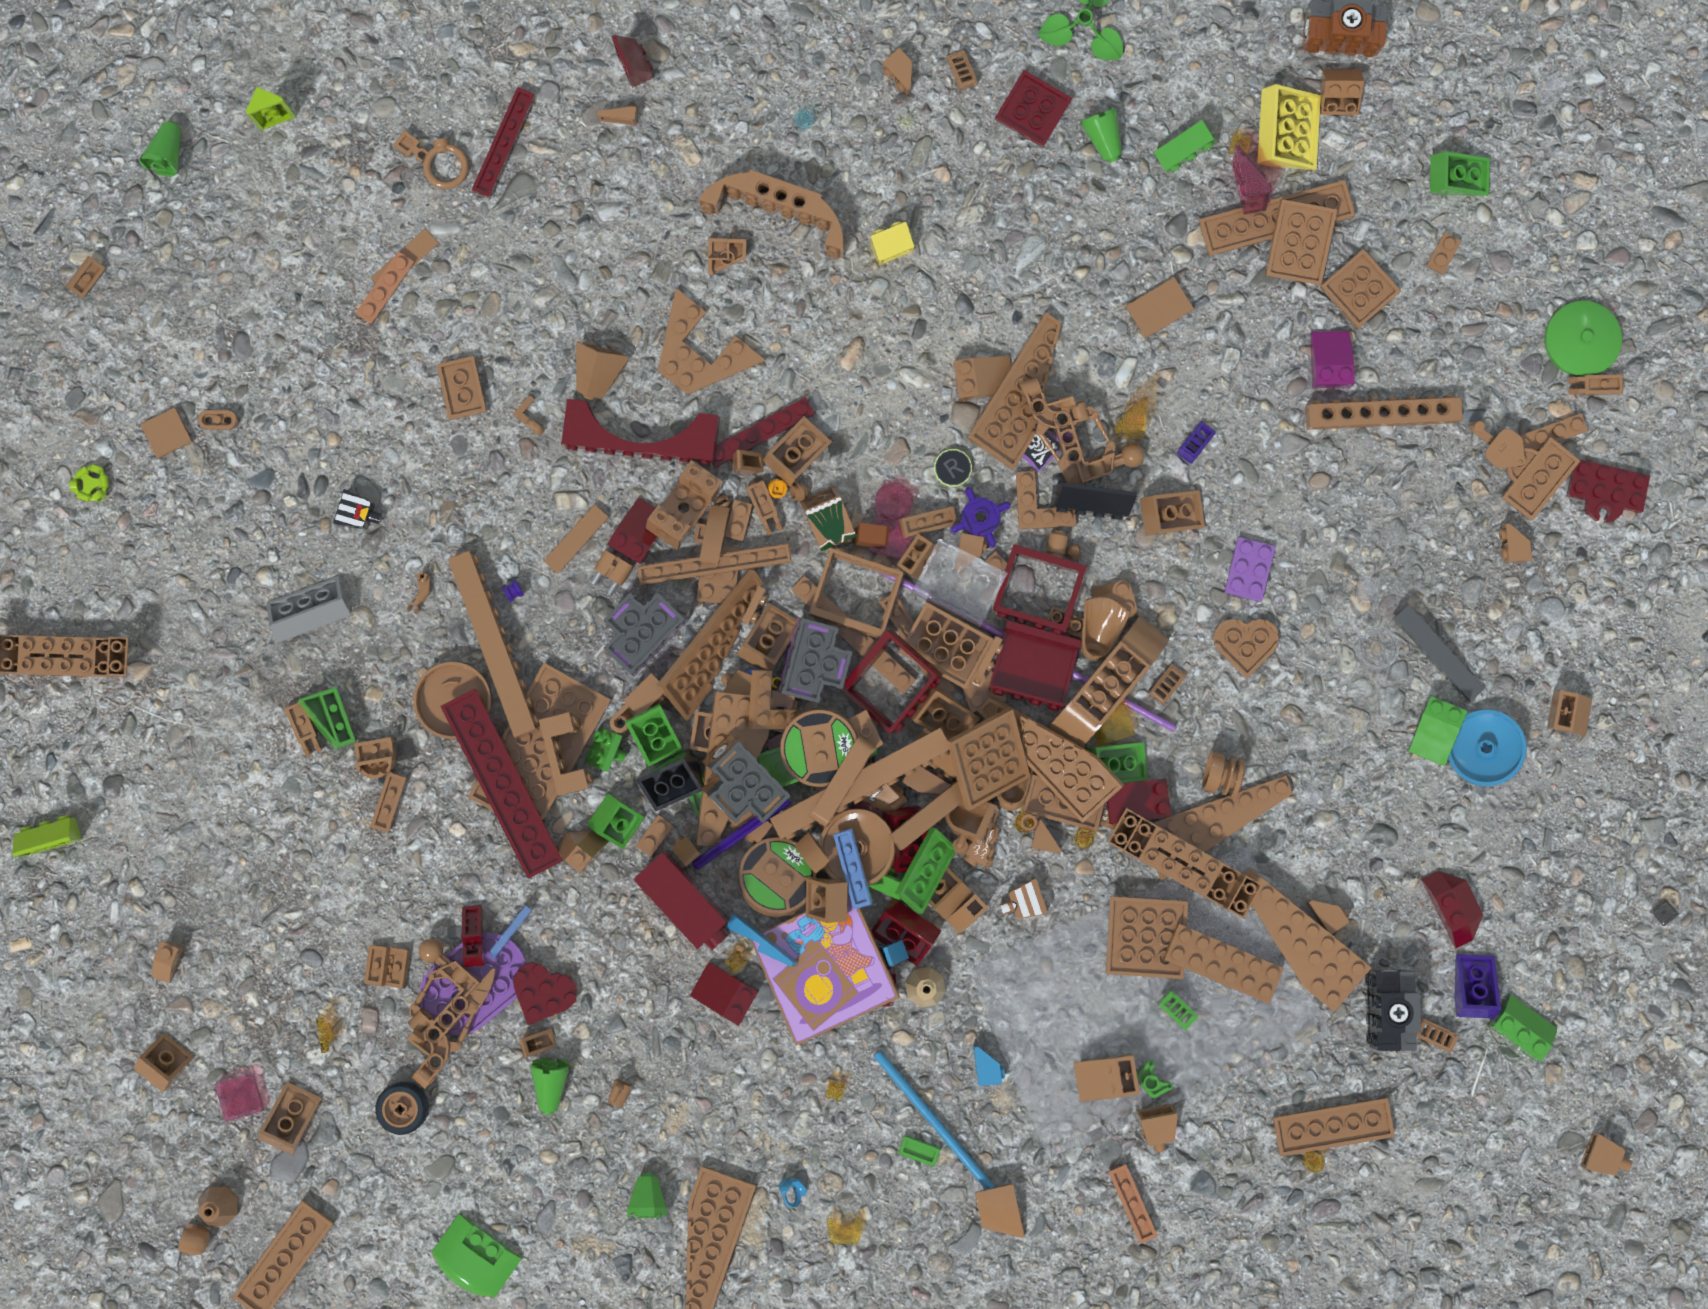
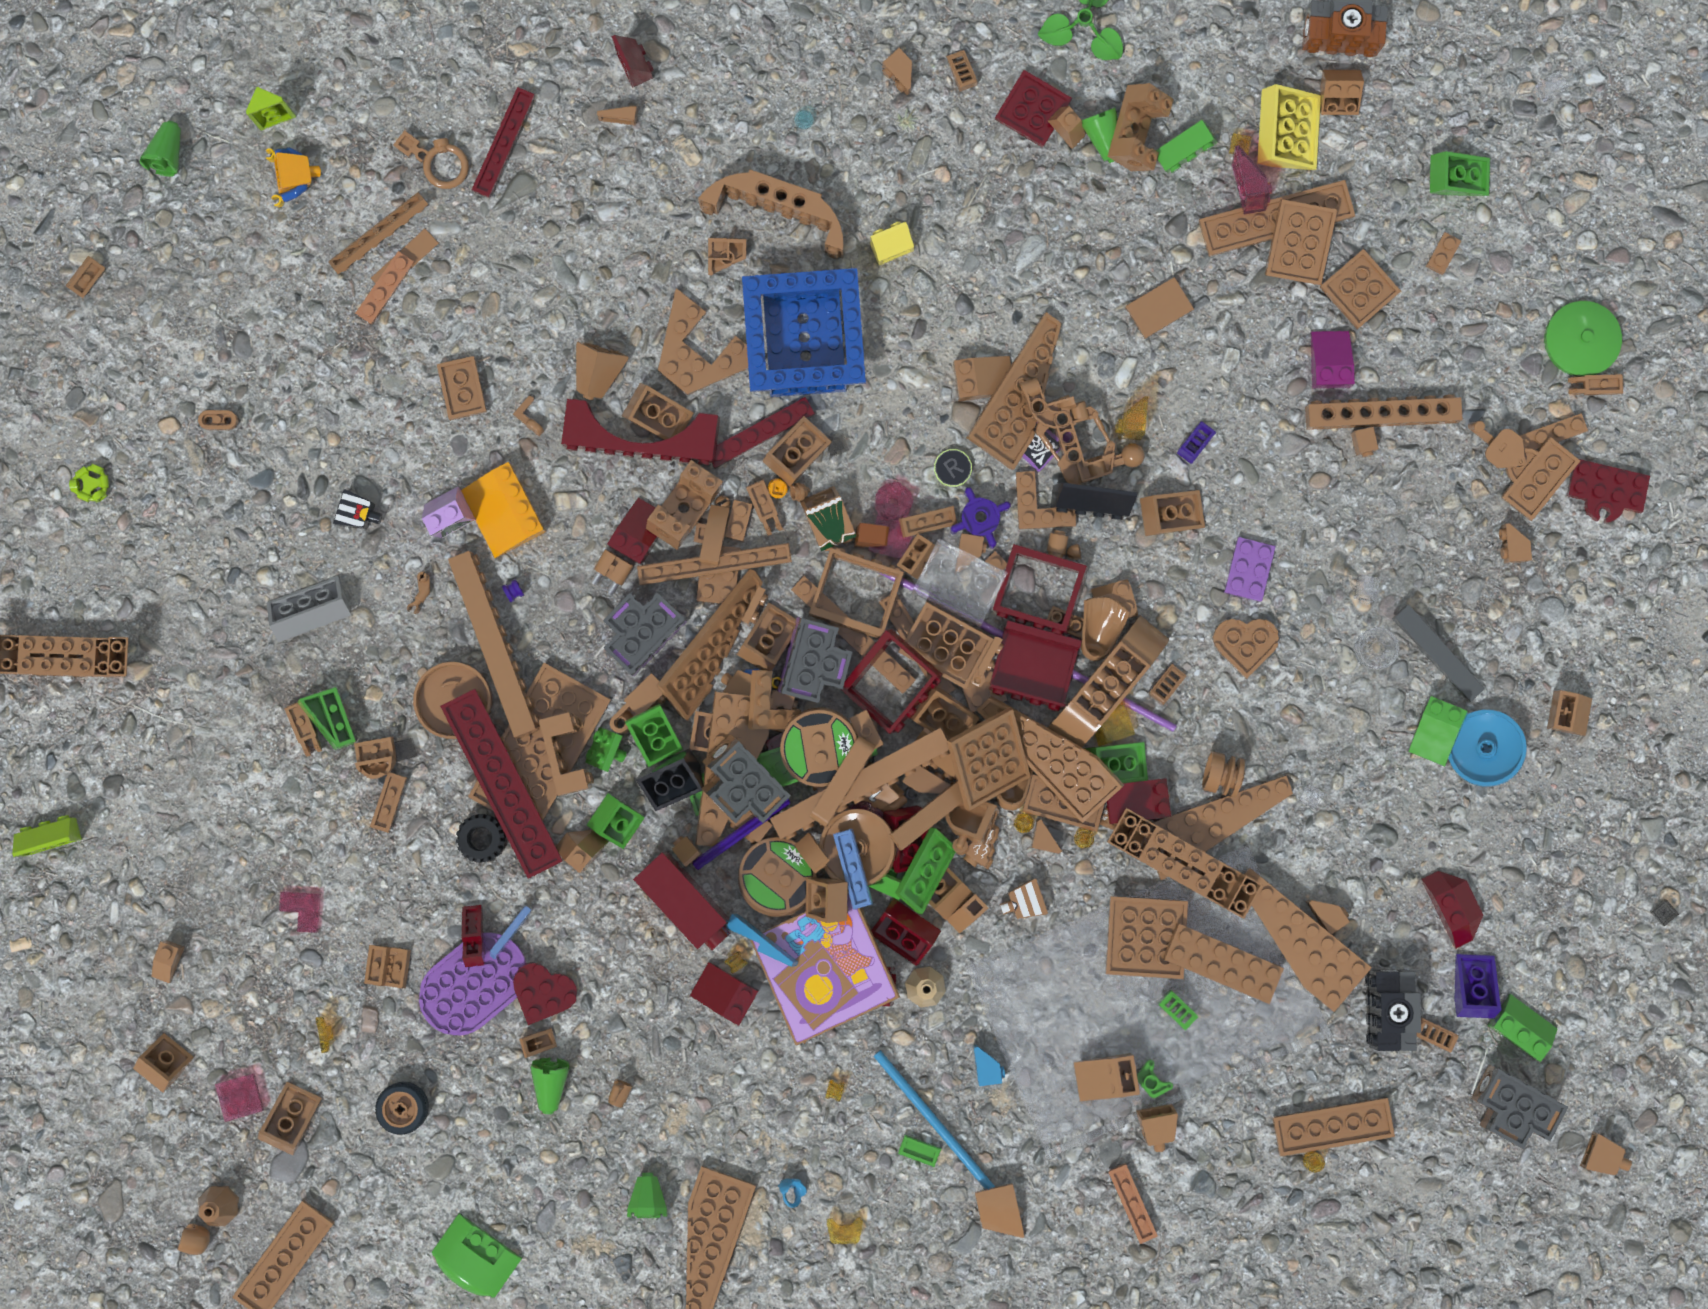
(166, 433): medium nougat tile -> none
(292, 173): none -> light orange torso
(307, 907): none -> clear pink plate
(377, 233): none -> medium nougat plate
(447, 514): none -> lavender slope
(464, 838): none -> black tyre
(471, 990): medium nougat piece -> none
(502, 510): none -> light orange slope
(576, 539): medium nougat tile -> none
(654, 835): medium nougat plate -> none
(656, 413): none -> medium nougat slope
(747, 462): medium nougat slope -> none
(784, 300): none -> blue plate
(894, 953): dark azure slope -> none
(1023, 822): medium nougat axle -> none
(1068, 125): none -> medium nougat slope
(1138, 108): none -> medium nougat plate
(1364, 442): none -> medium nougat brick
(1516, 1108): none -> dark grey piece

